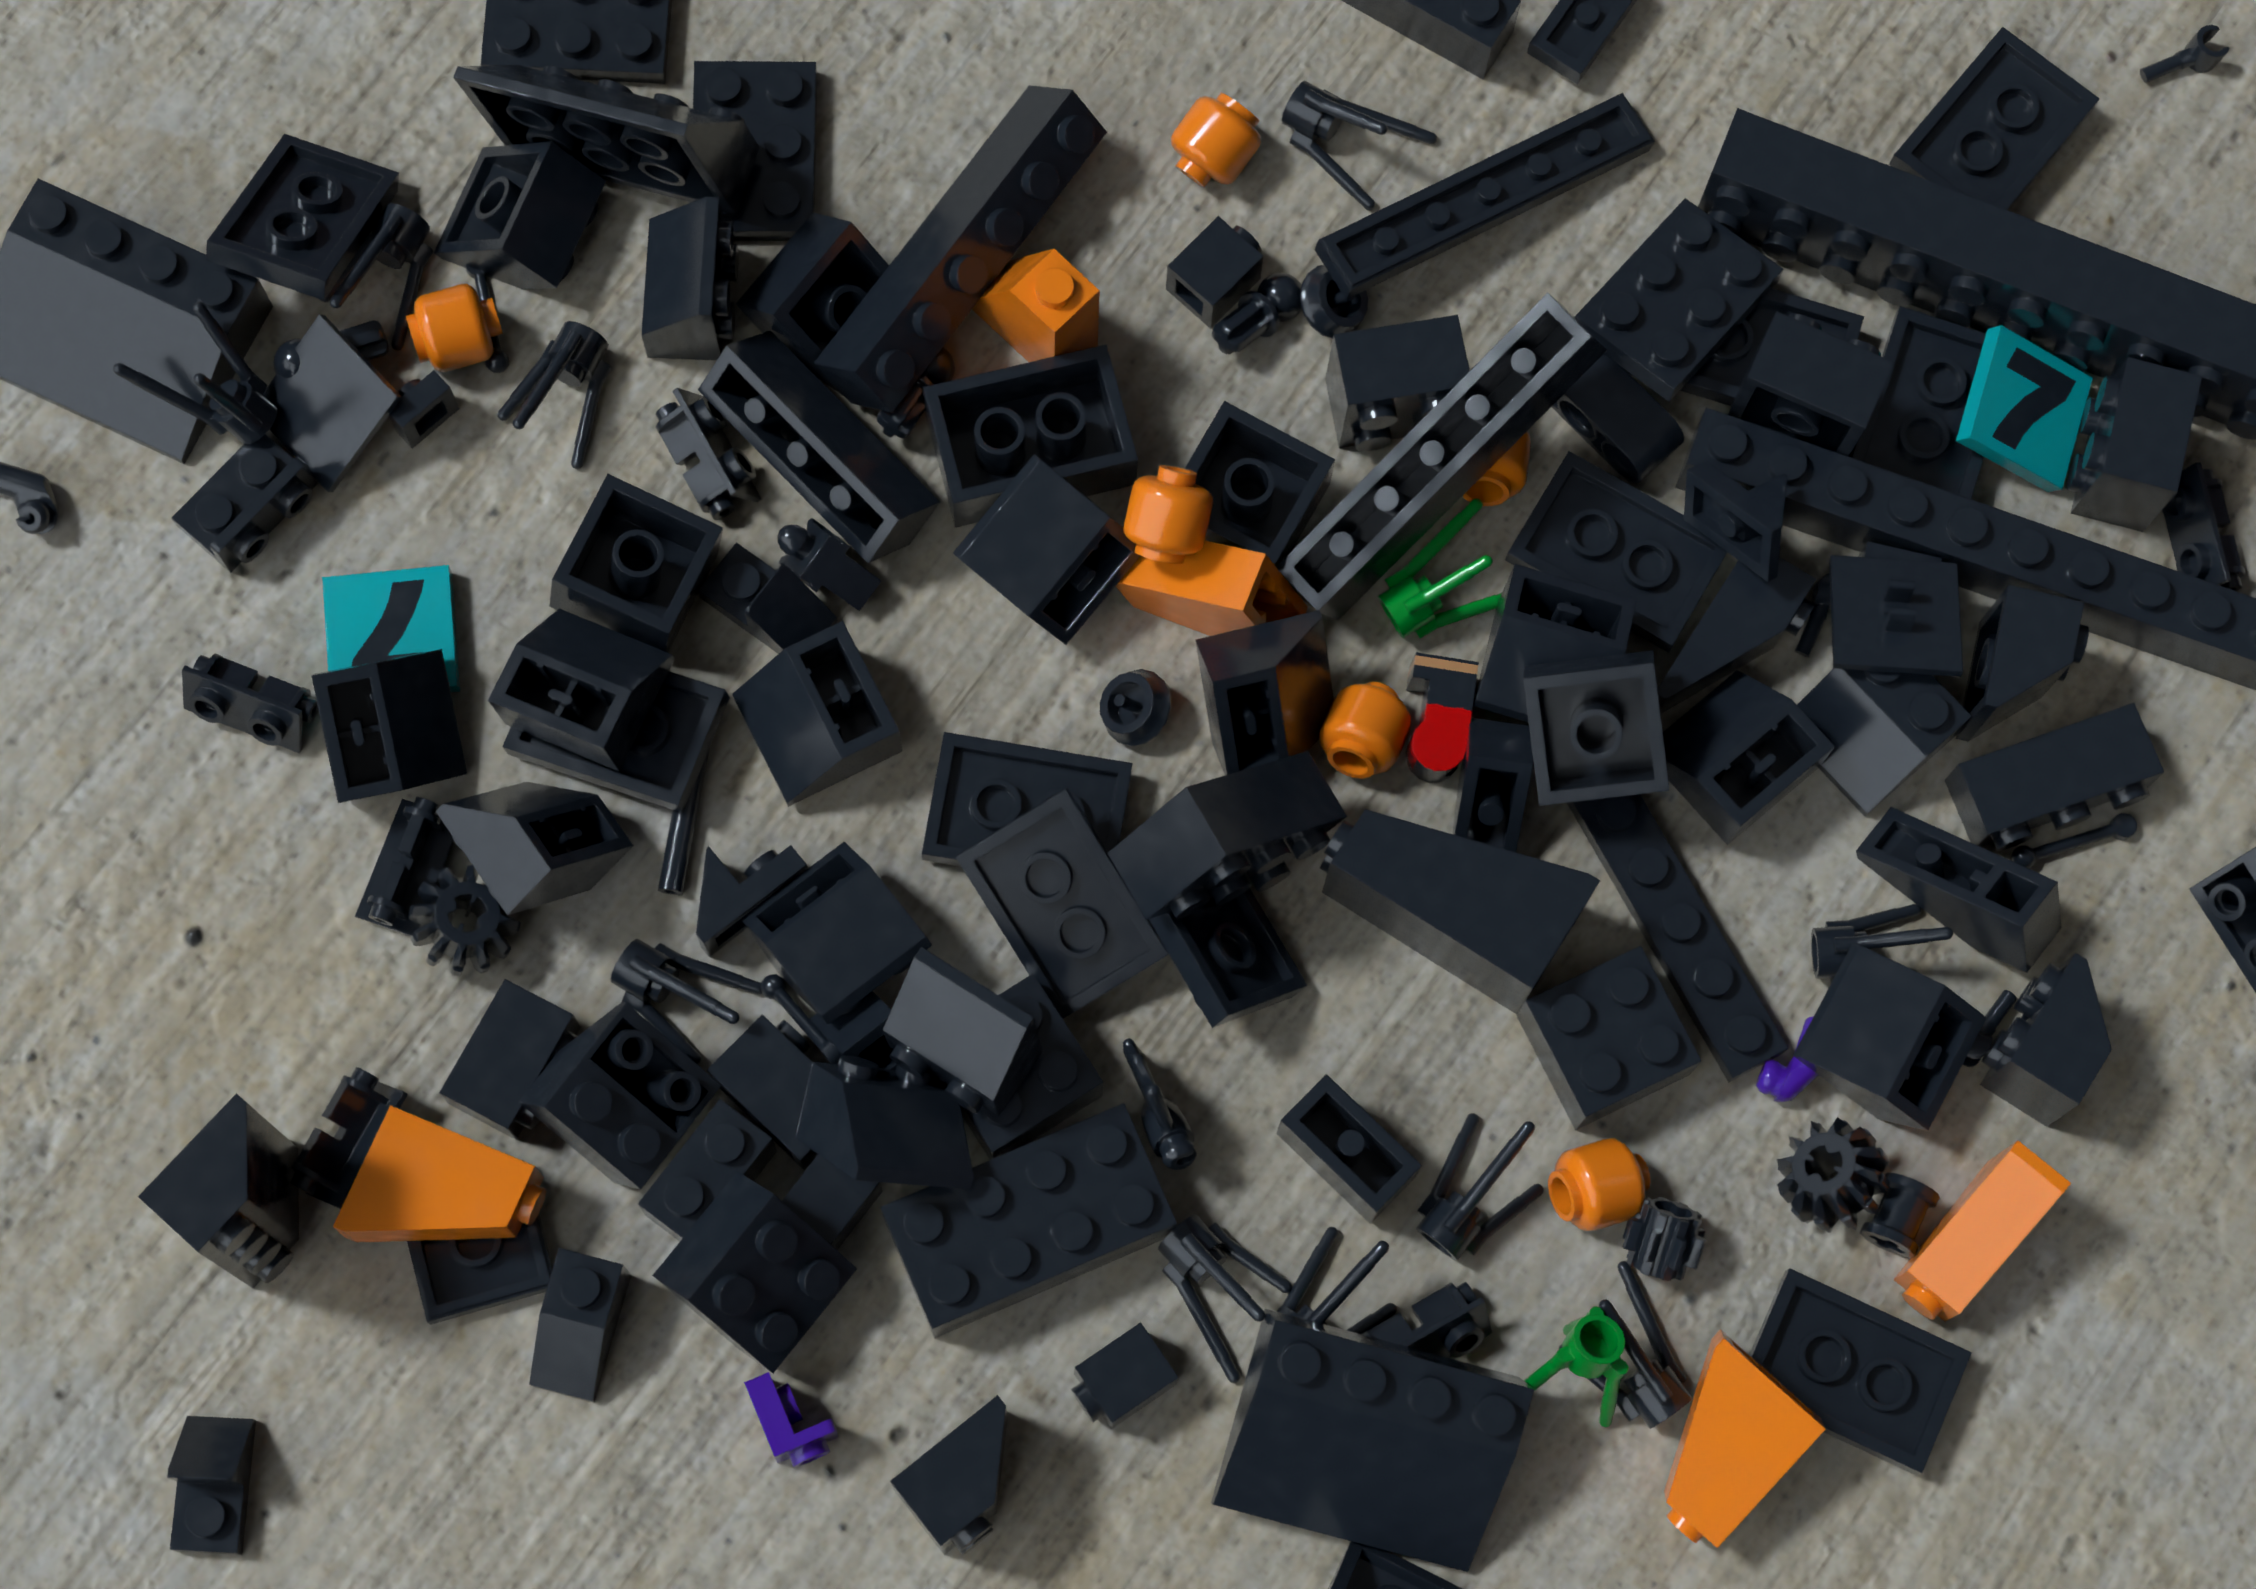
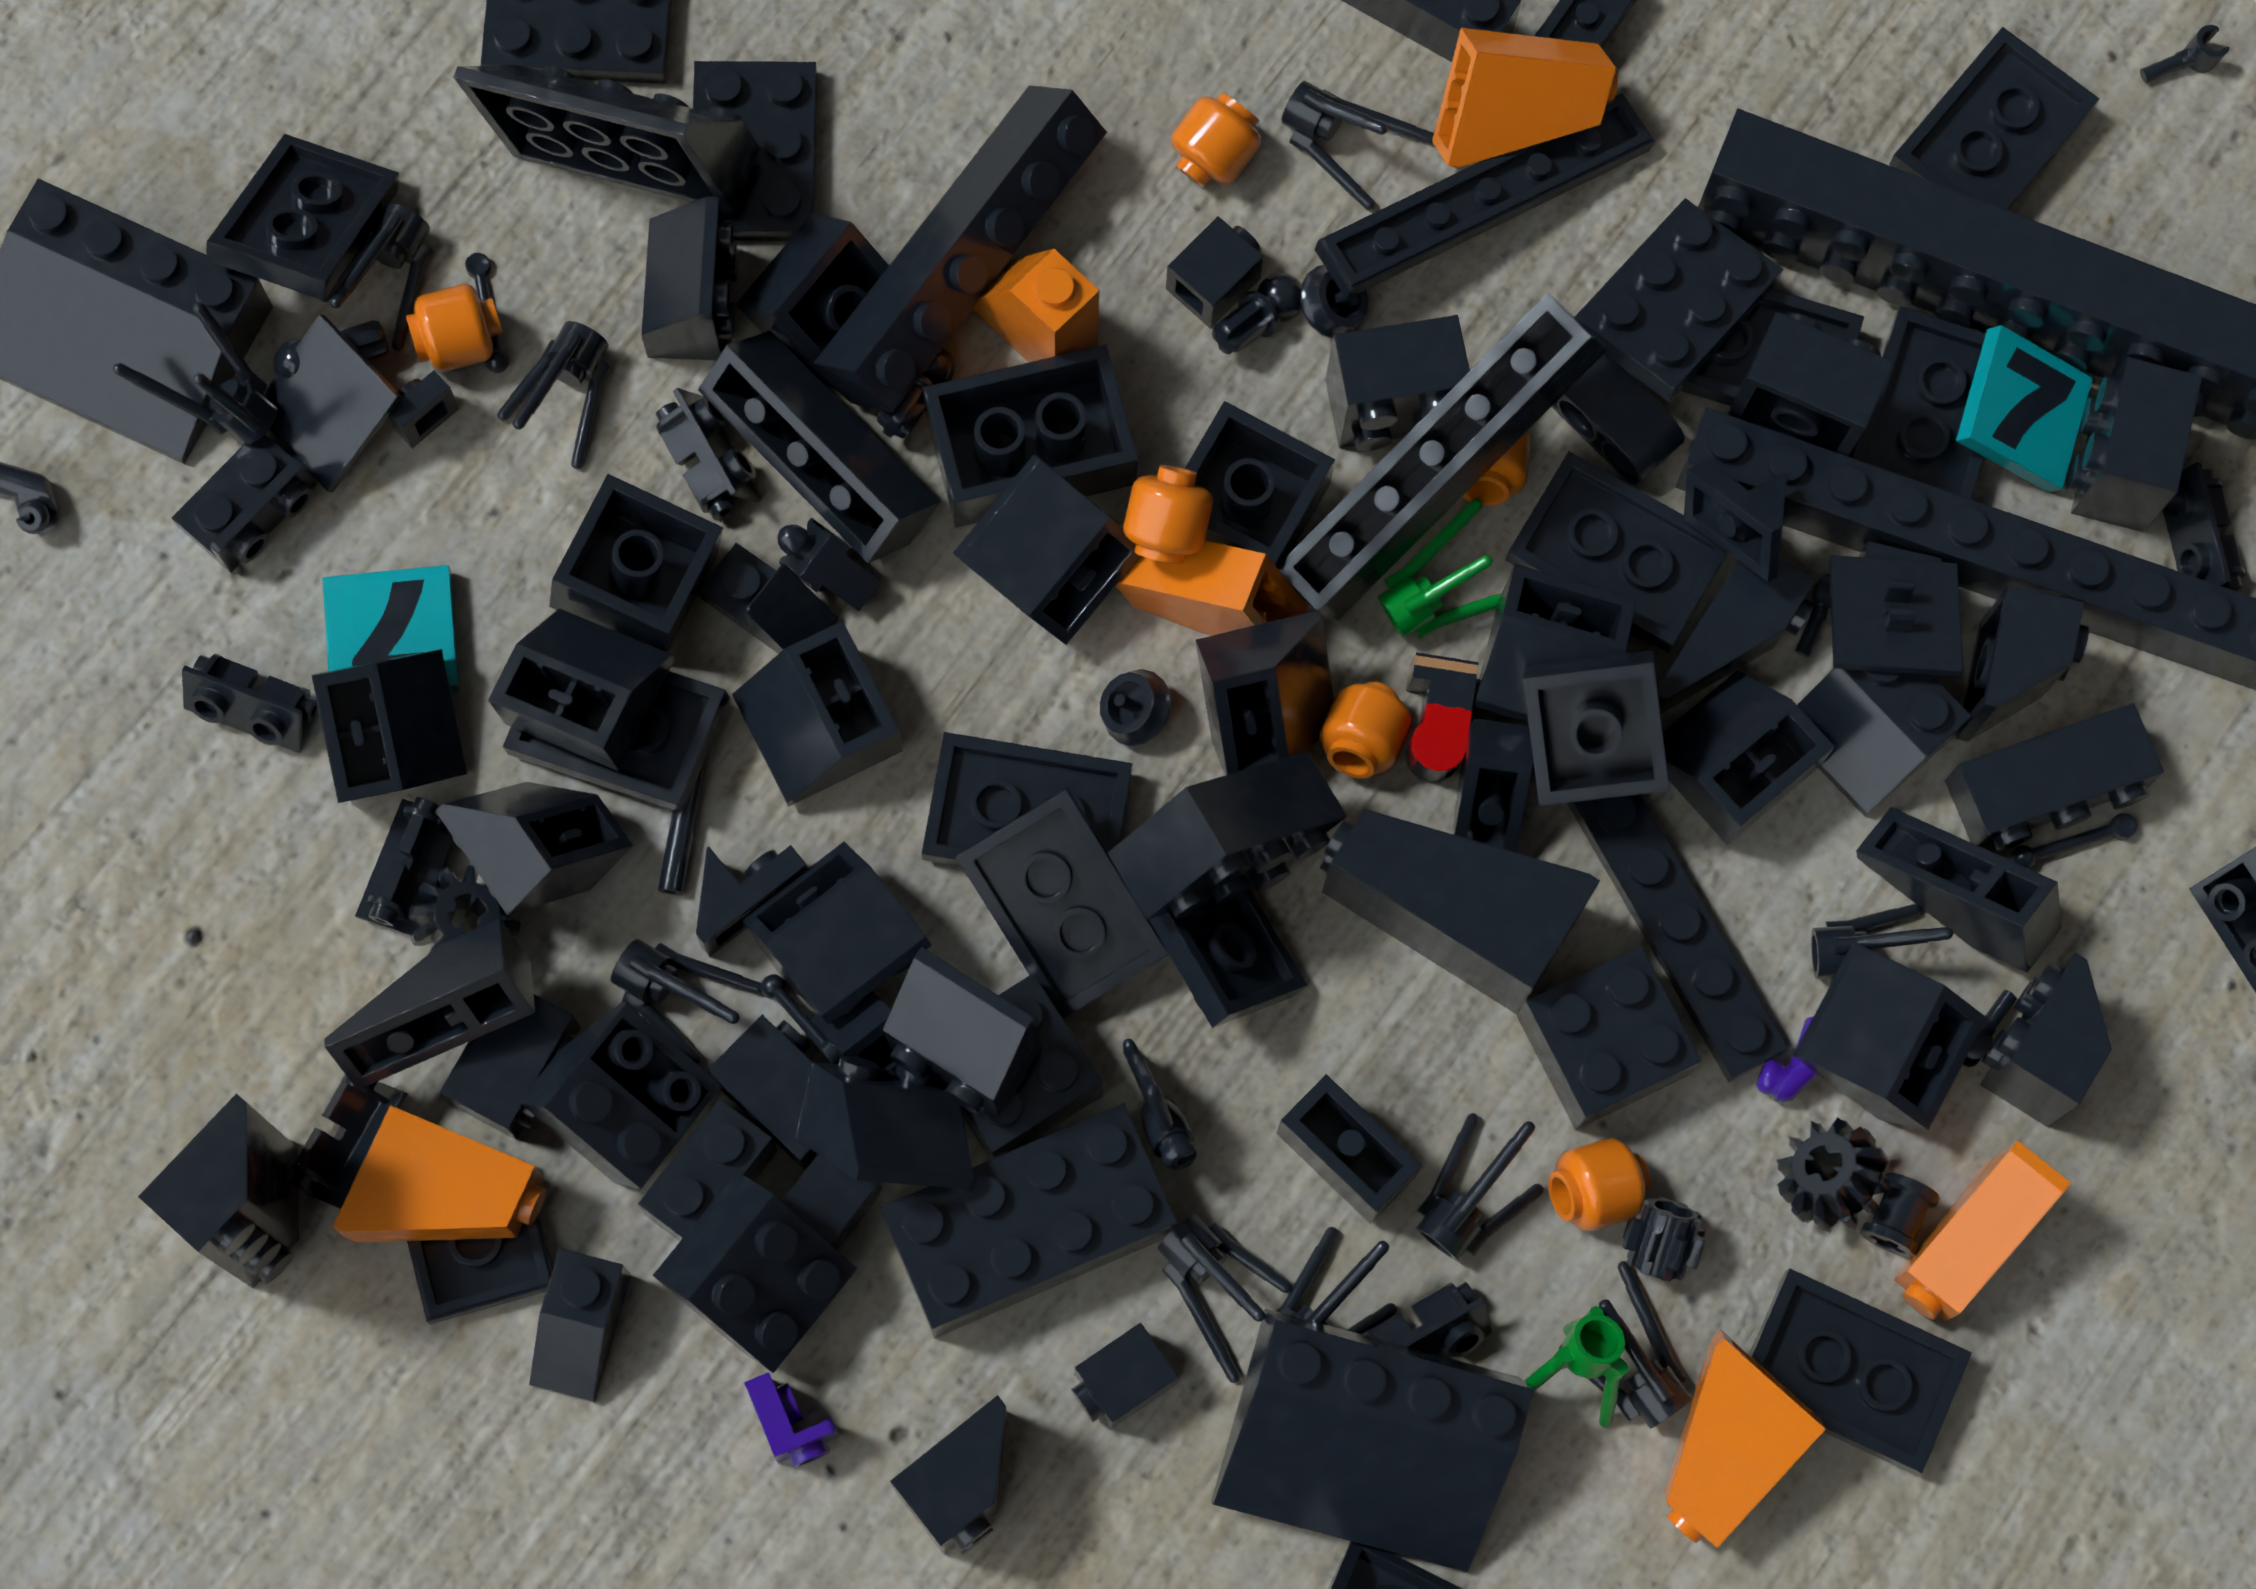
(212, 1484): black slope -> none
(437, 1005): none -> black slope
(522, 214): black slope -> none
(1519, 93): none -> orange slope

